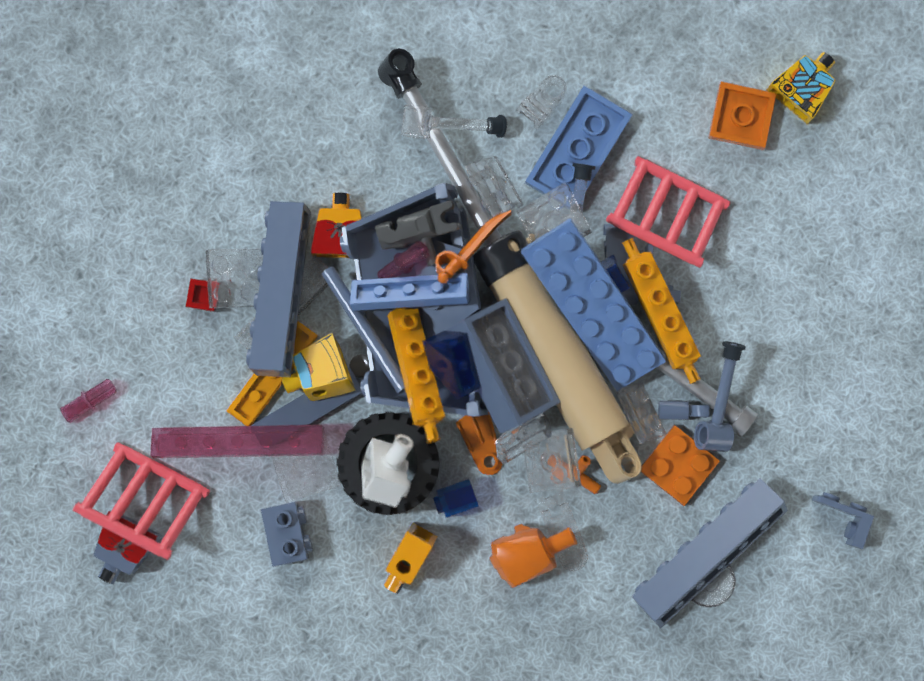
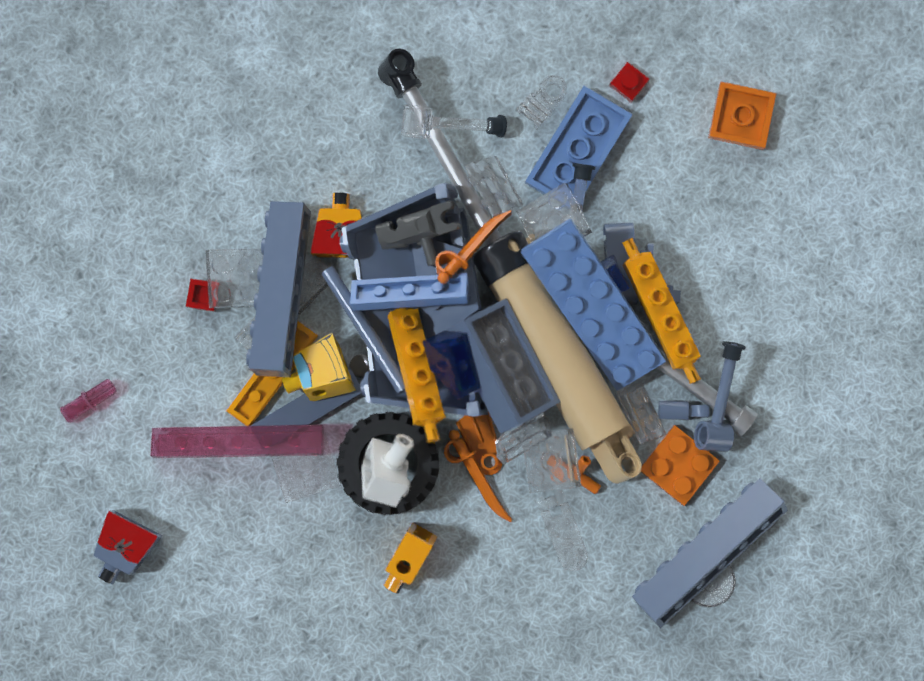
(137, 535): coral bar -> none
(286, 533): sand blue brick -> none
(404, 261): clear pink axle -> none
(455, 498): clear blue brick -> none
(475, 472): none -> orange sword
(528, 553): orange piece -> none
(629, 82): none -> red plate
(669, 243): coral bar -> none
(804, 85): torso -> none
(856, 530): sand blue bracket -> none

